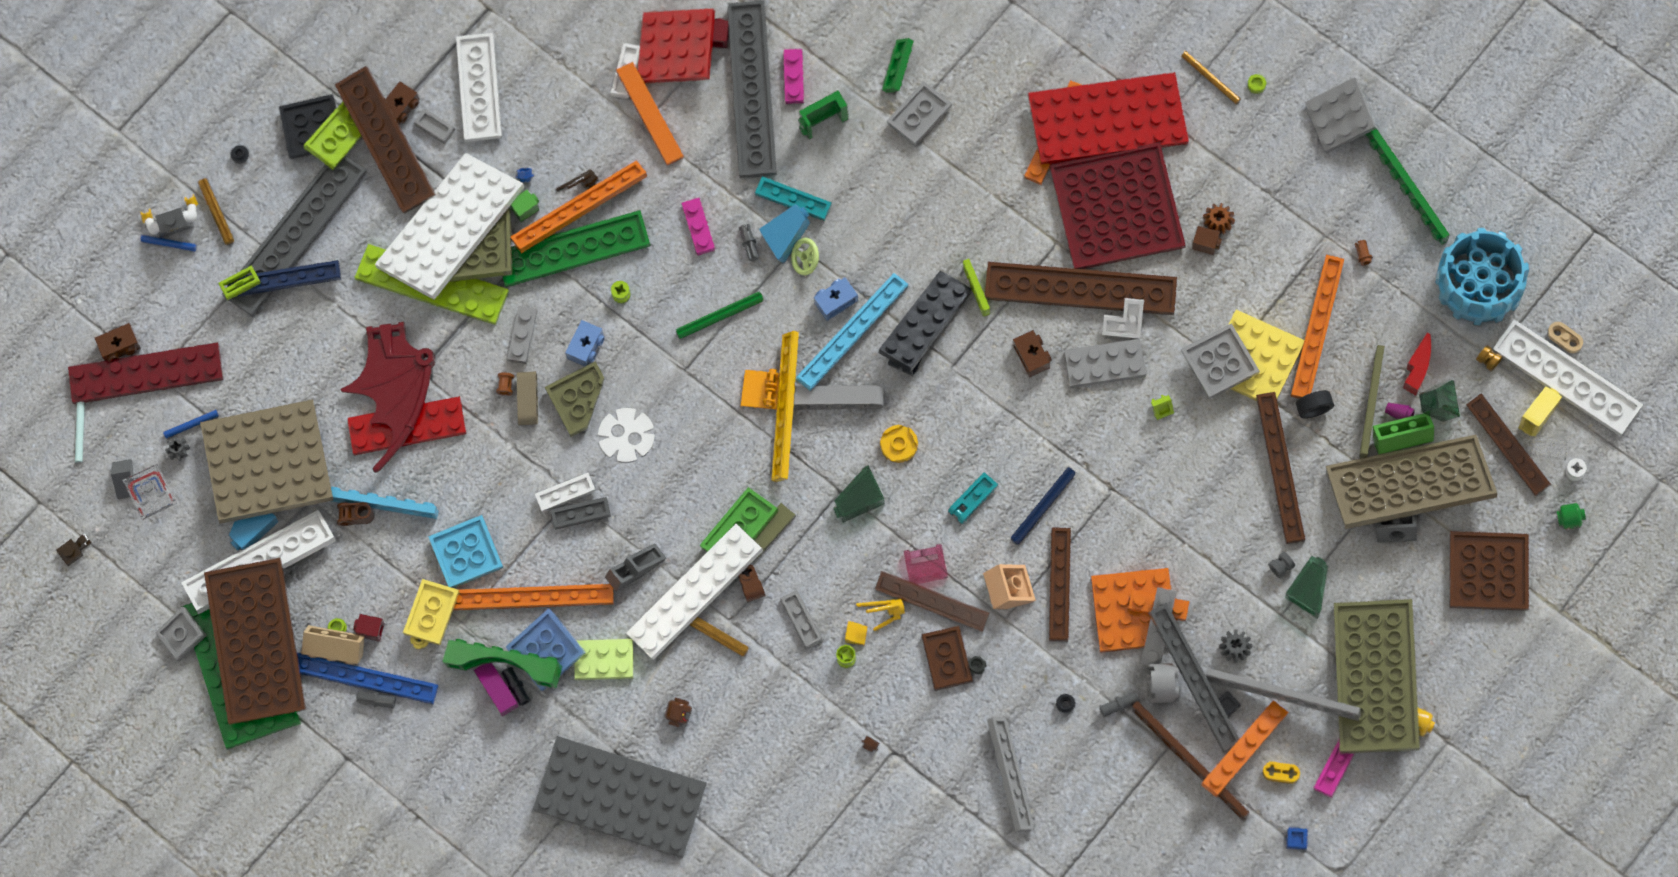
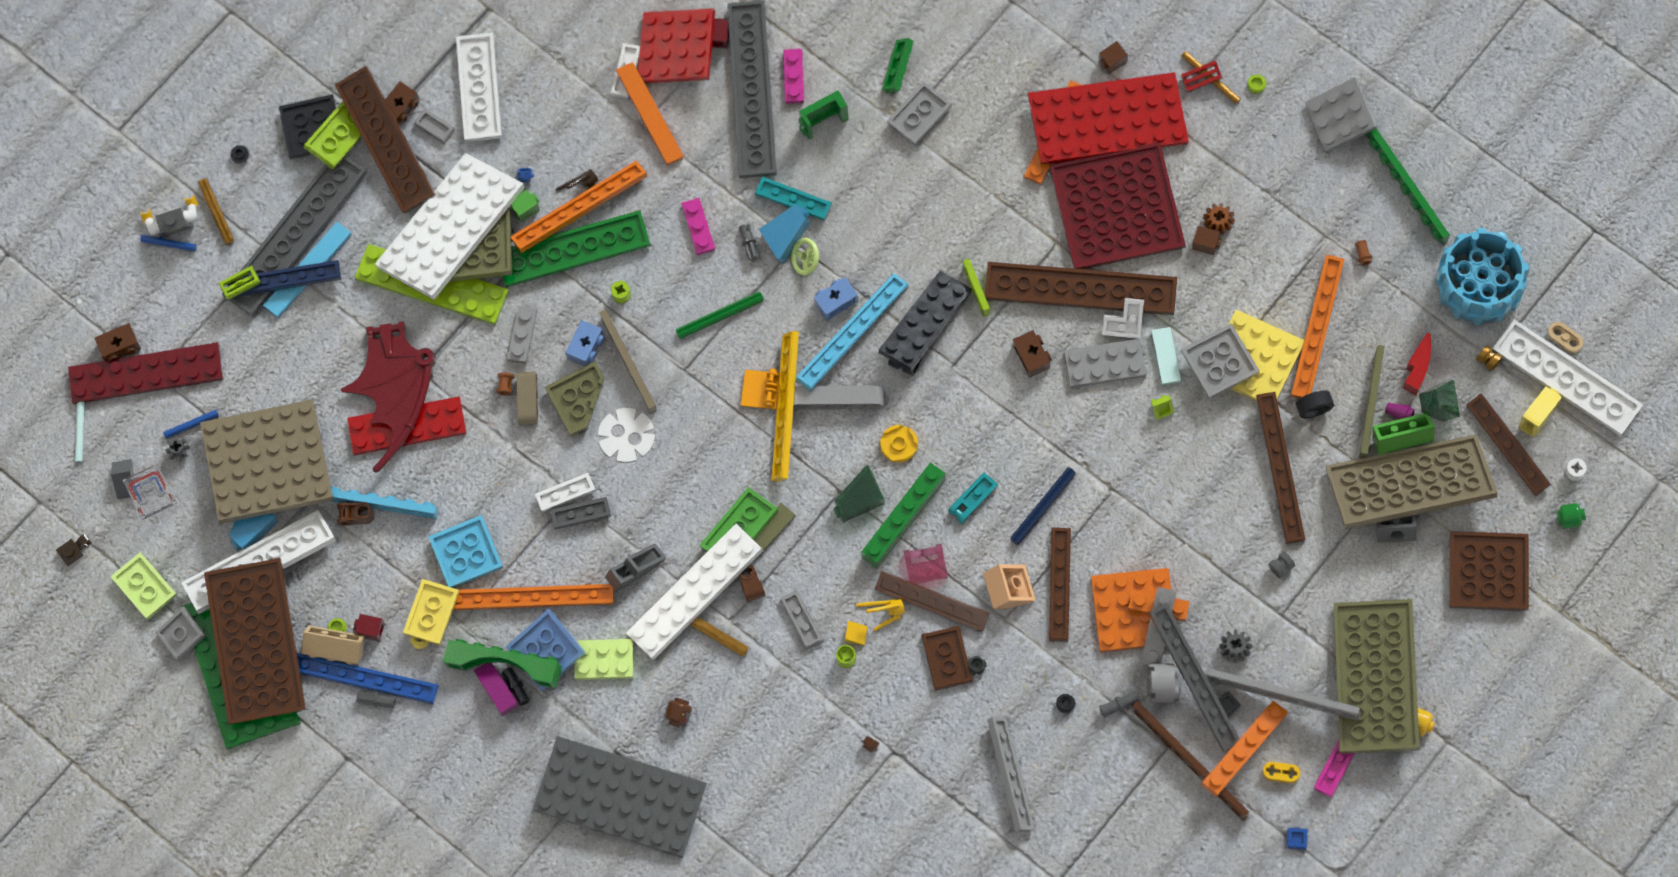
(143, 586): none -> yellowish green plate
(320, 253): none -> medium azure tile
(641, 387): none -> dark tan tile
(903, 515): none -> green brick
(1112, 57): none -> reddish brown brick
(1166, 356): none -> light aqua tile
(1197, 70): none -> red tile
(1309, 587): clear green slope -> none

